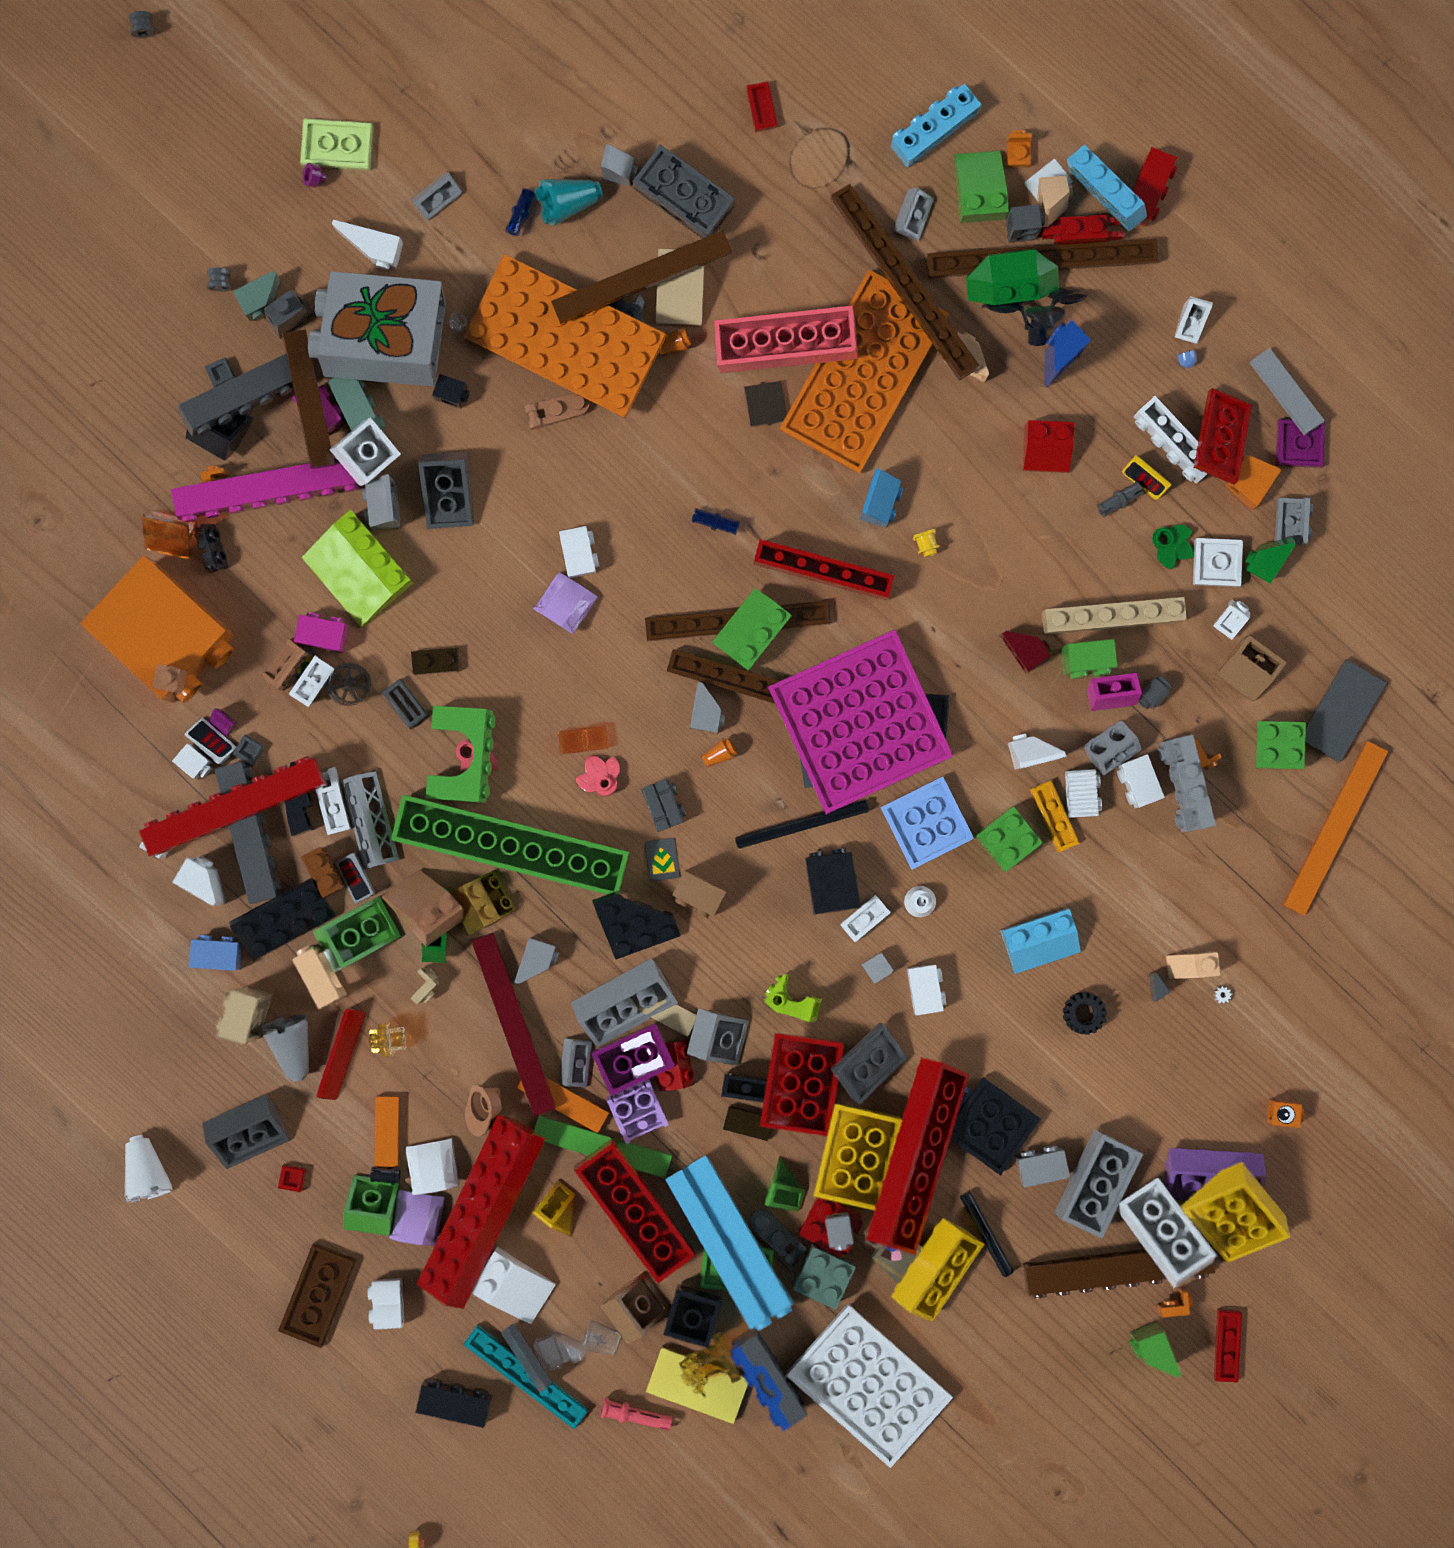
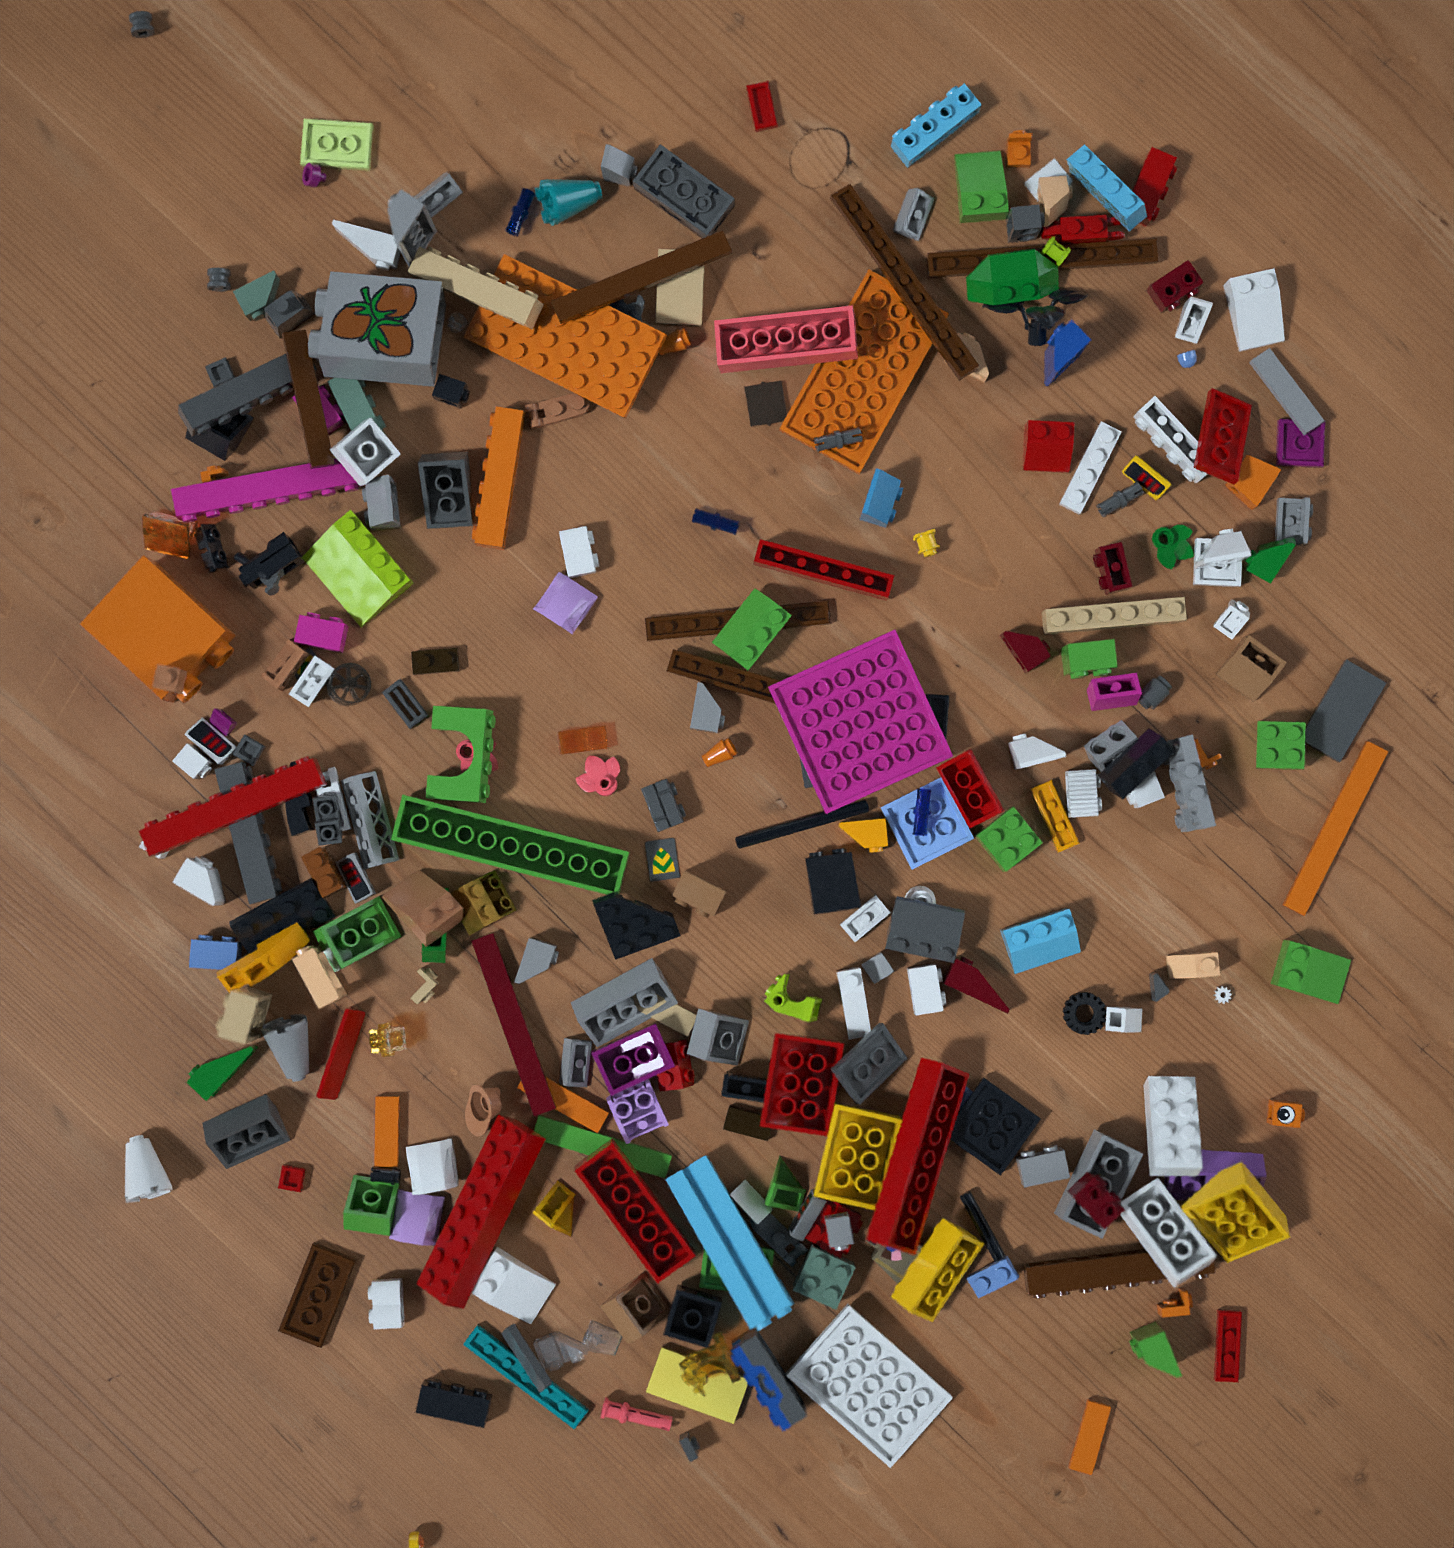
(215, 1074): none -> green slope
(267, 959): none -> light orange slope
(270, 564): none -> black piece
(327, 819): none -> dark grey slope
(410, 224): none -> light grey slope
(477, 288): none -> tan brick
(499, 479): none -> orange brick
(690, 1446): none -> dark grey plate
(751, 1202): none -> white sticker
(806, 1216): none -> light grey slope
(838, 439): none -> dark grey pin
(853, 1002): none -> white slope
(867, 833): none -> light orange slope
(921, 812): none -> clear blue pin
(925, 929): none -> dark grey slope
(970, 788): none -> red slope
(970, 981): none -> dark red slope
(992, 1277): none -> medium blue plate
(1055, 251): none -> lime bush
(1089, 1437): none -> orange tile
(1090, 468): none -> white plate
(1096, 1200): none -> dark red brick
(1112, 568): none -> dark red brick
(1123, 1019): none -> white brick
(1136, 763): none -> black brick
(1172, 1126): none -> white brick
(1175, 286): none -> dark red brick
(1224, 549): none -> white slope
(1255, 309): none -> white slope
(1310, 971): none -> bright green slope

